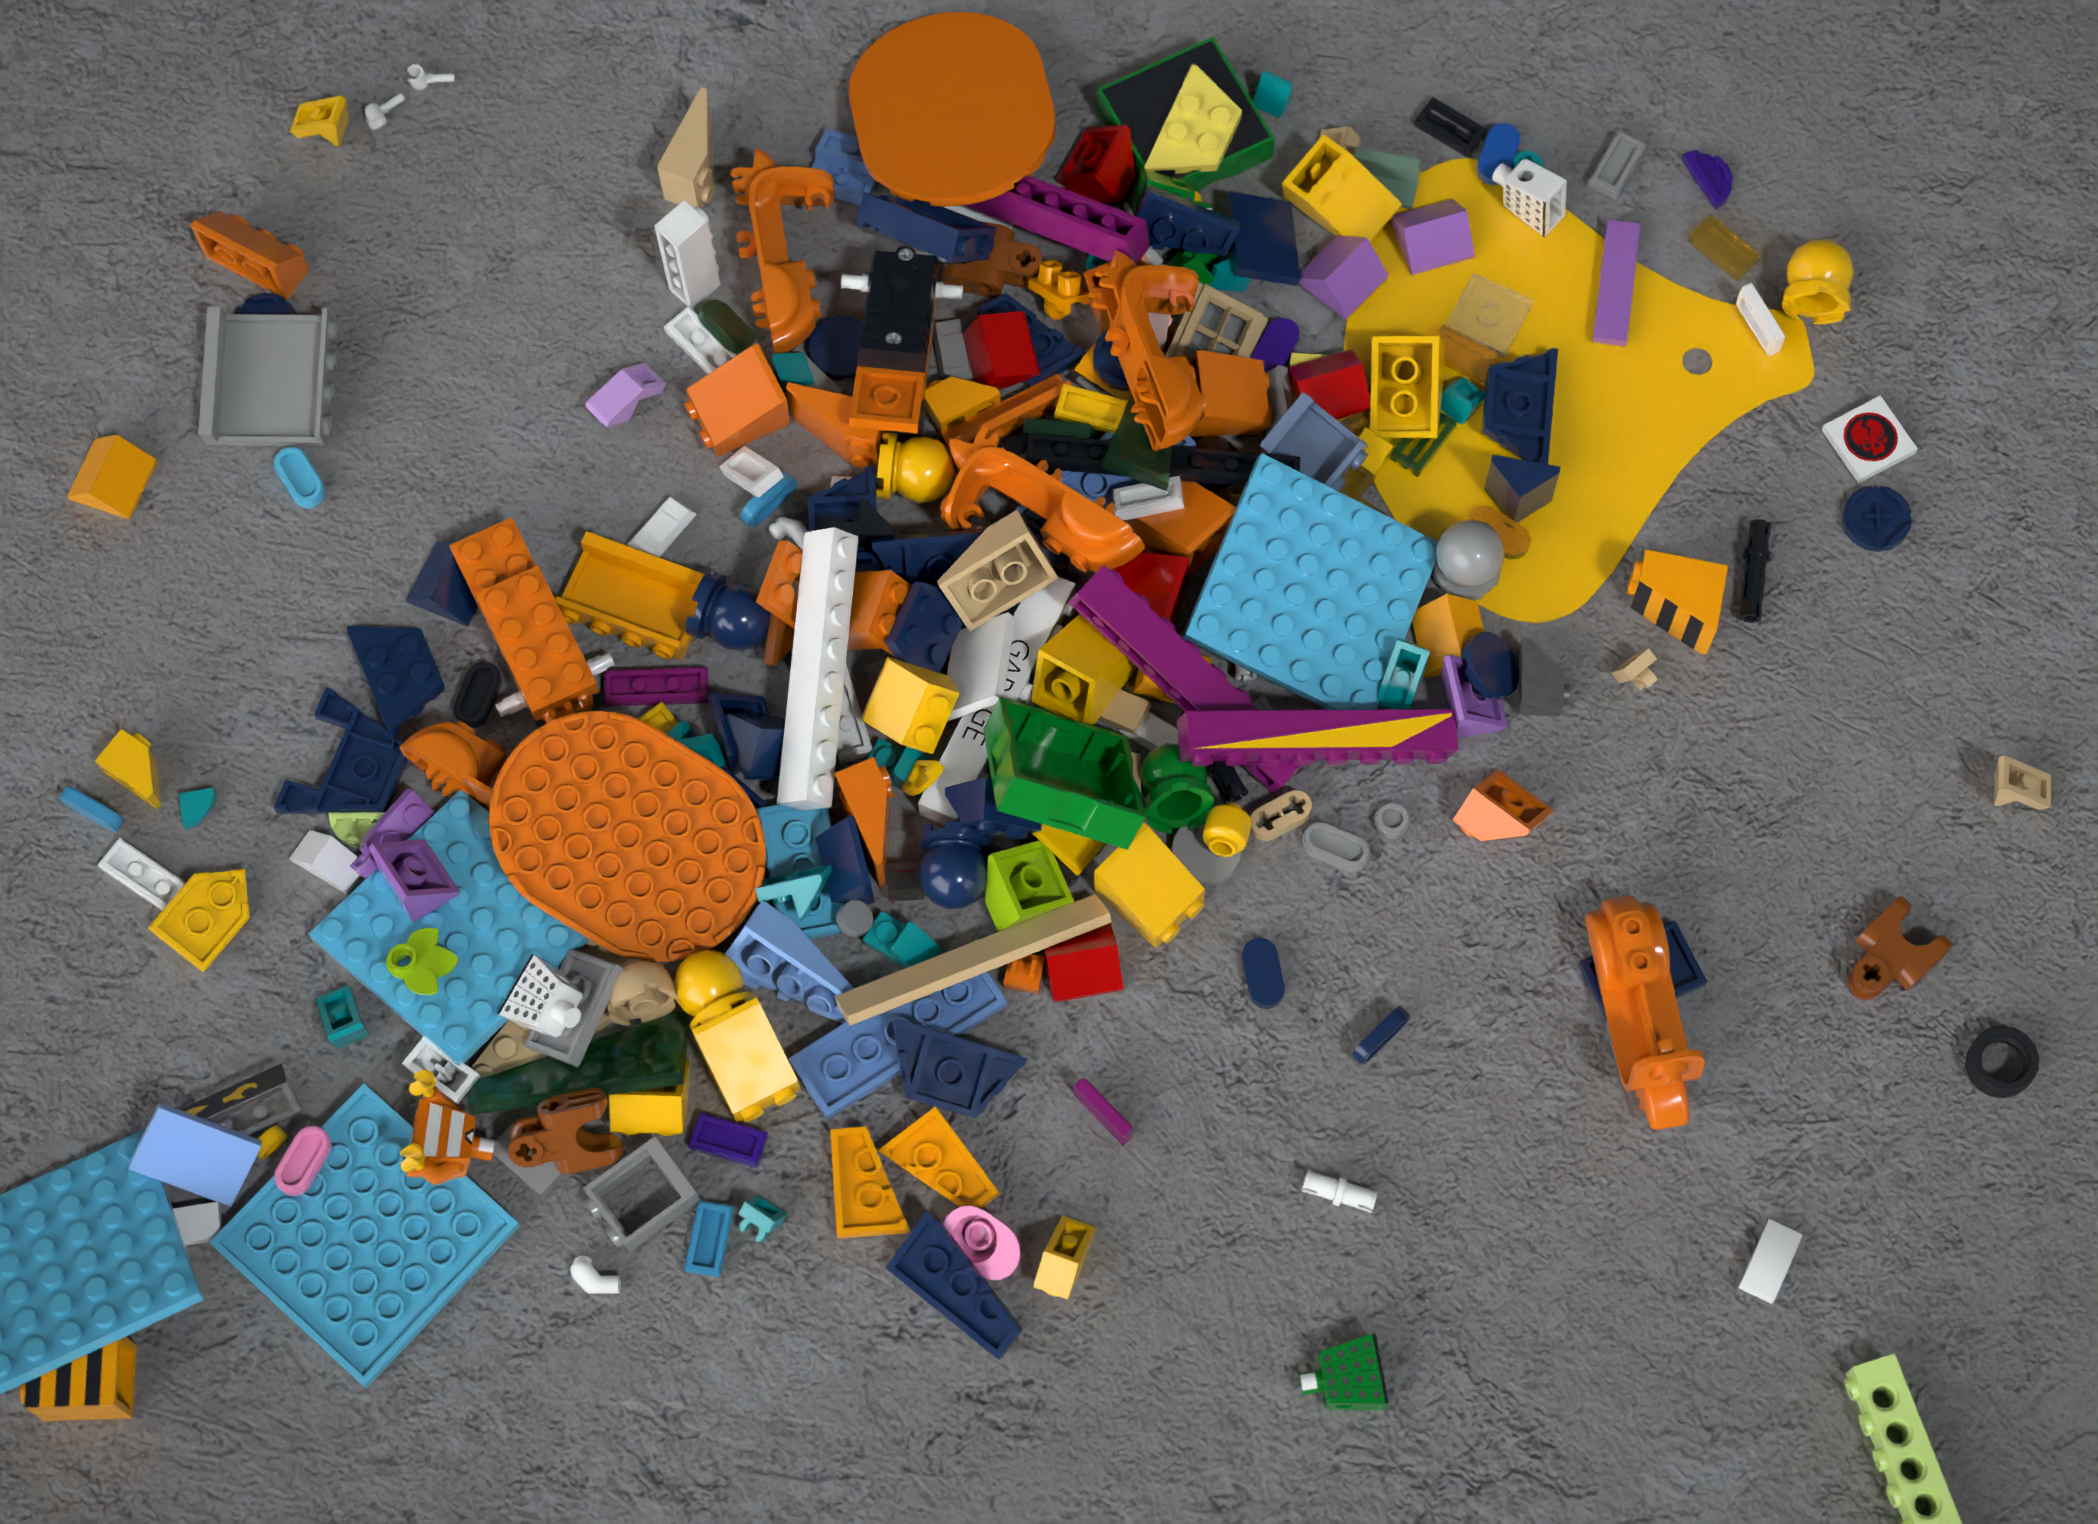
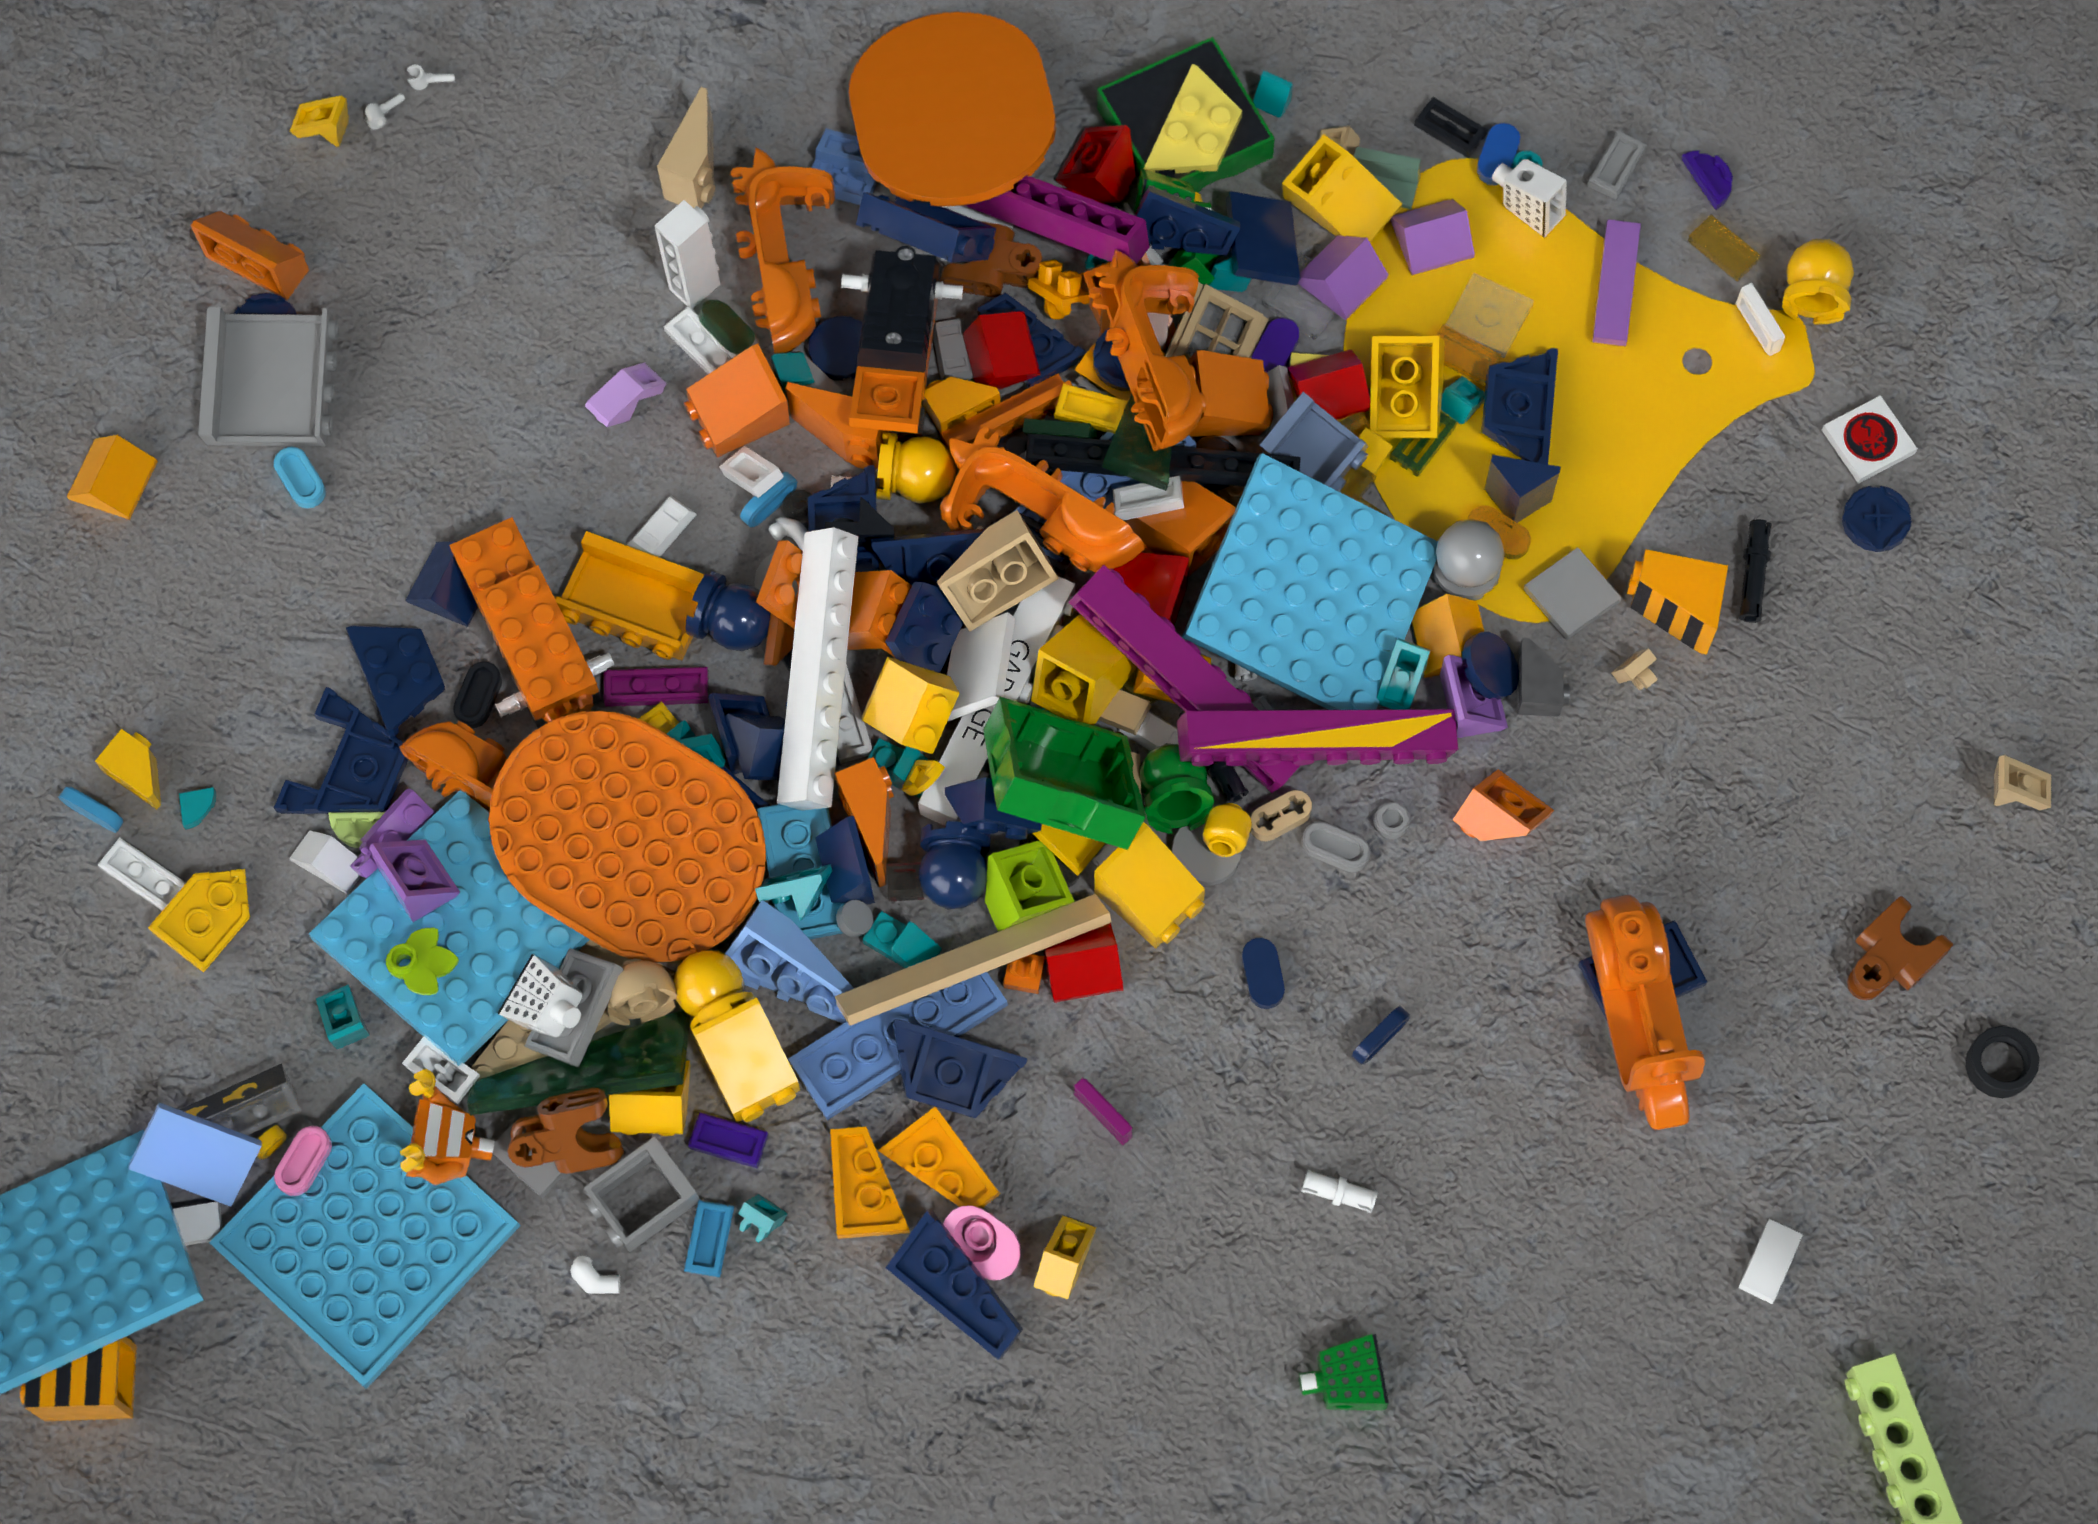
(1572, 593): none -> light grey tile

